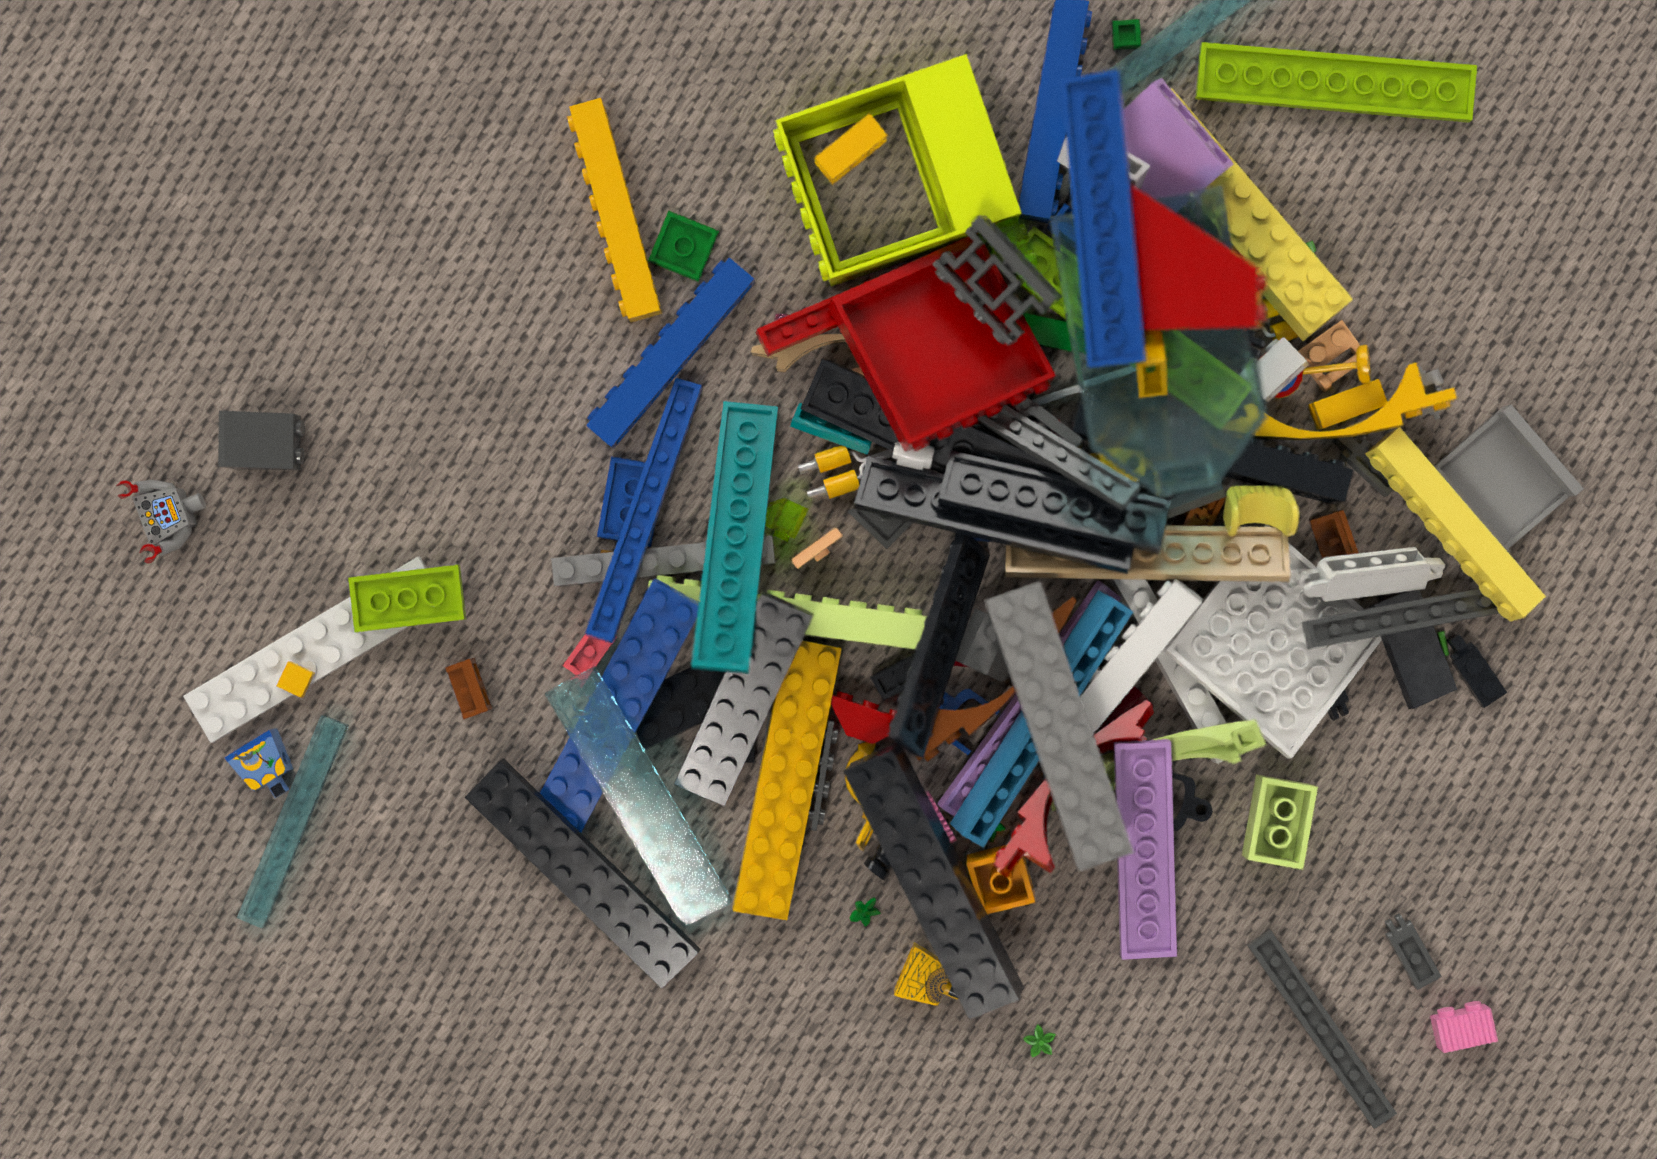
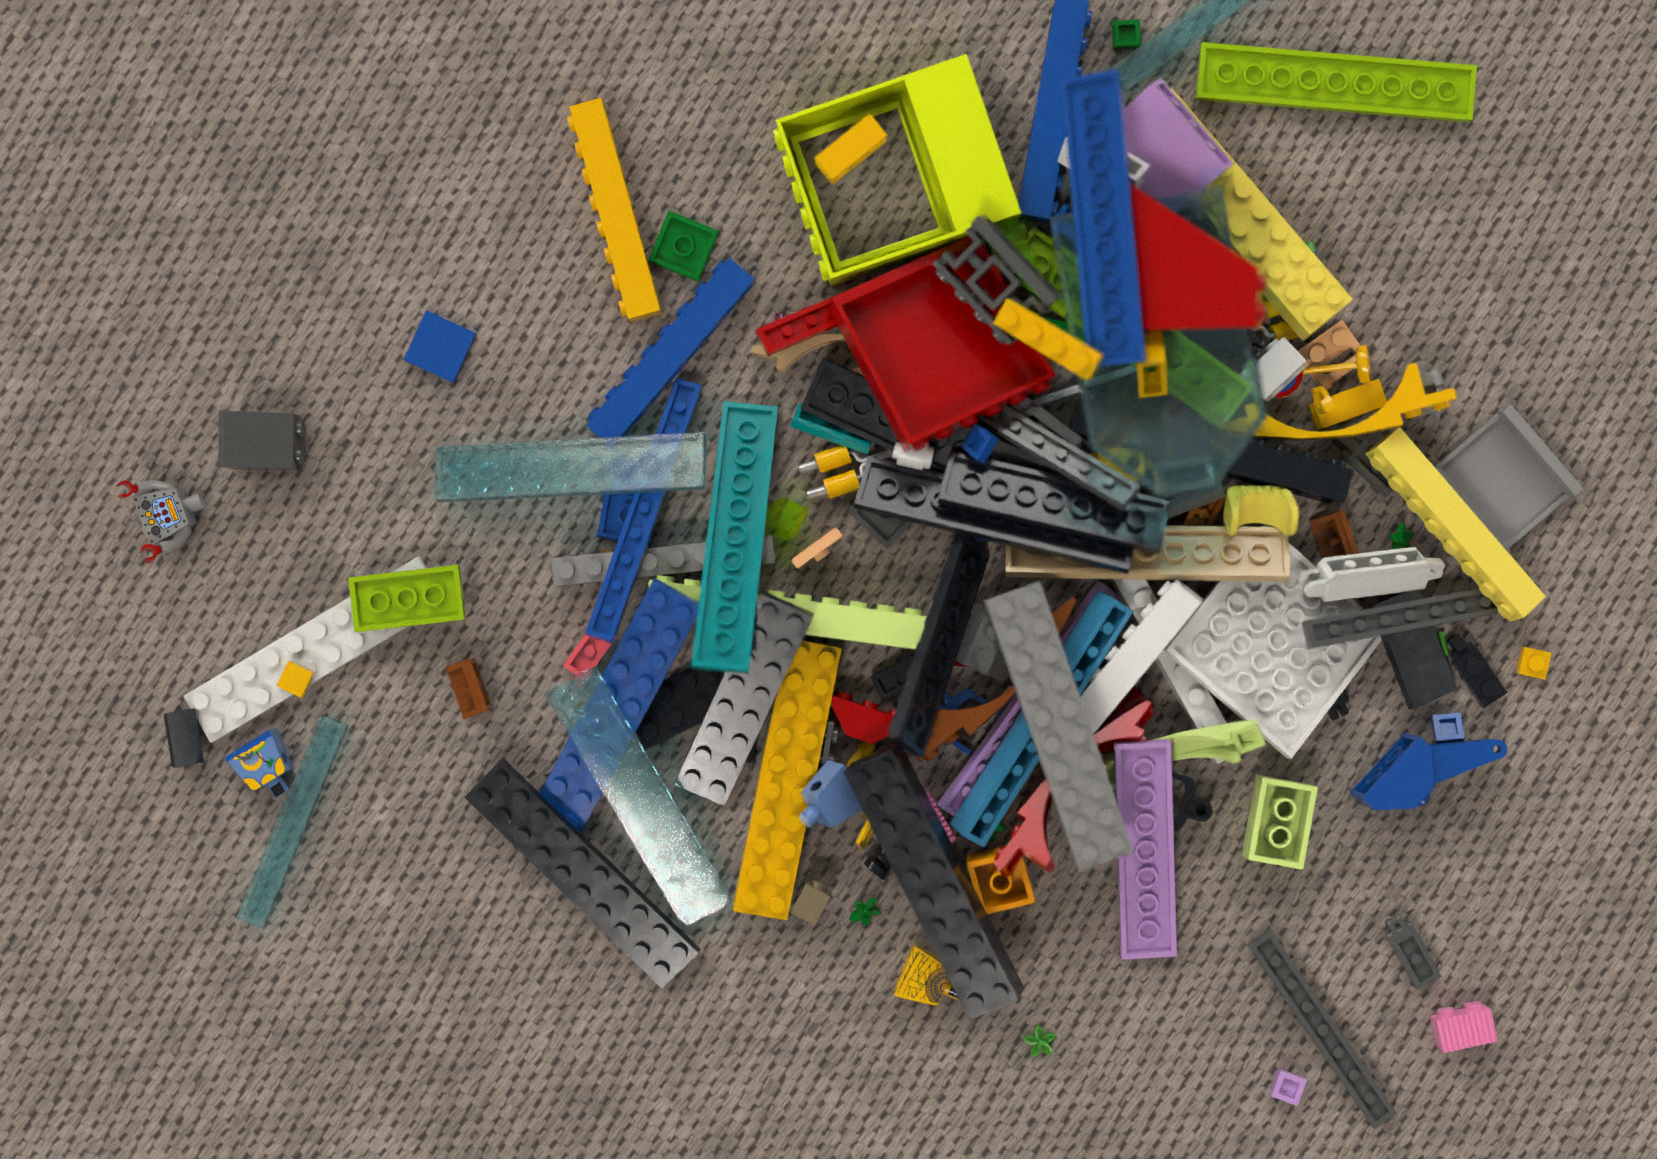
(183, 738): none -> black panel
(440, 346): none -> blue tile
(570, 467): none -> clear light blue plate
(811, 901): none -> dark tan brick
(829, 797): none -> medium blue torso
(980, 443): none -> blue plate
(1048, 339): none -> yellow plate
(1288, 1087): none -> lavender plate
(1322, 400): none -> yellow tile
(1401, 539): none -> green plant
(1413, 767): none -> blue slope
(1447, 728): none -> plate
(1533, 663): none -> yellow plate

